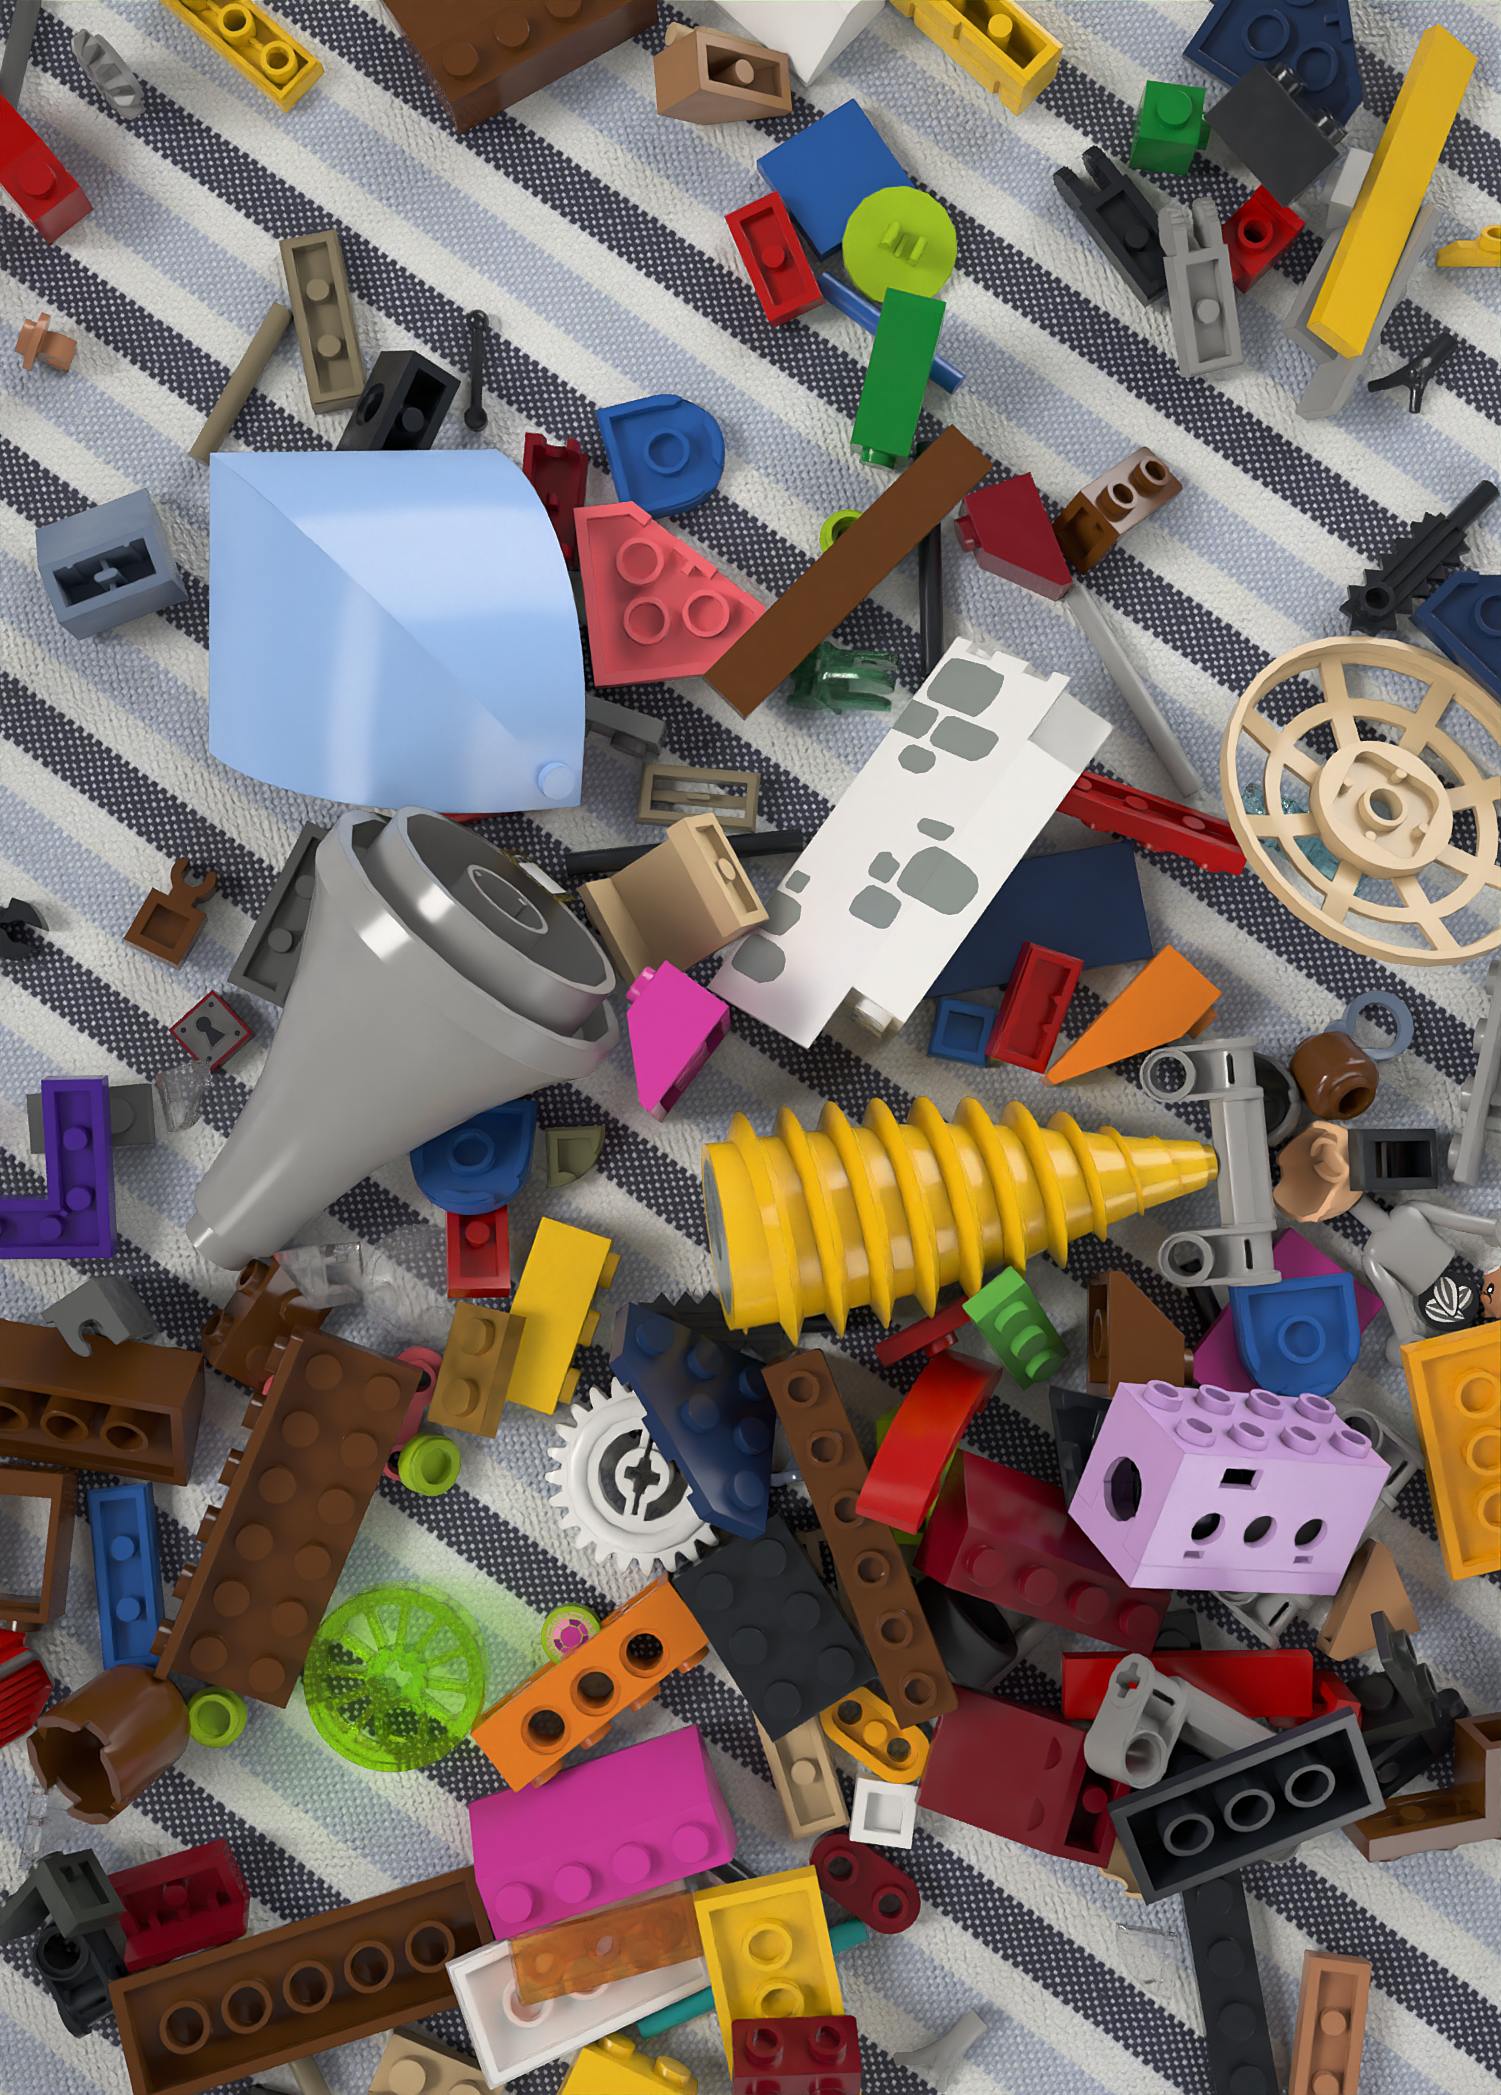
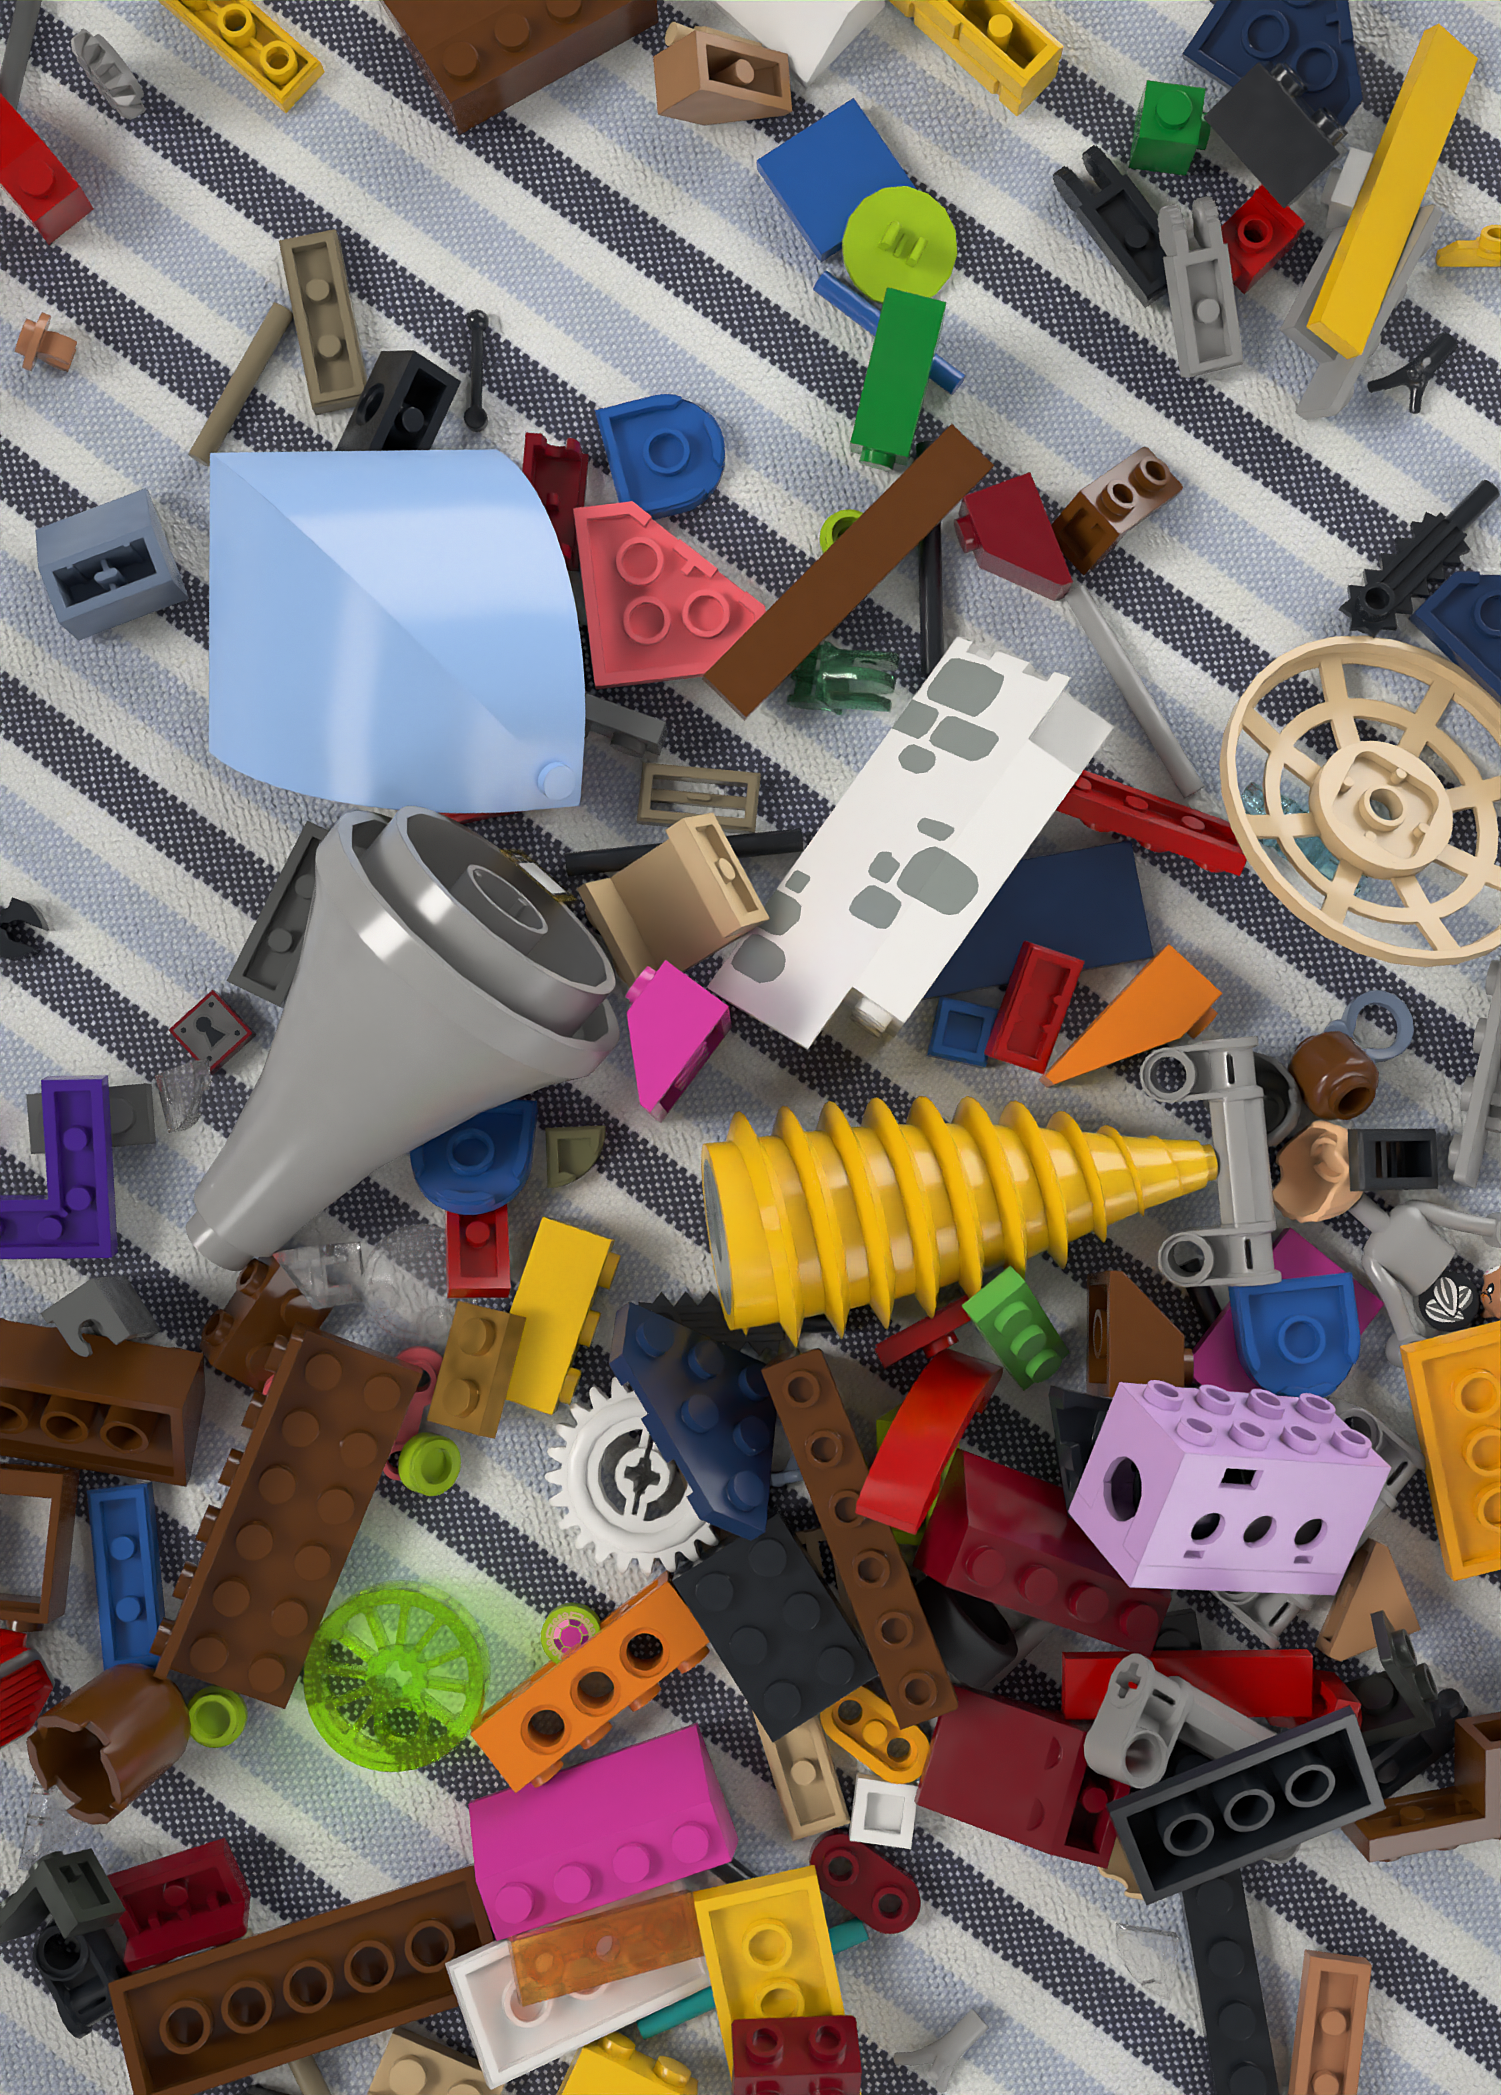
(170, 923): reddish brown plate -> none
(774, 259): red plate -> none

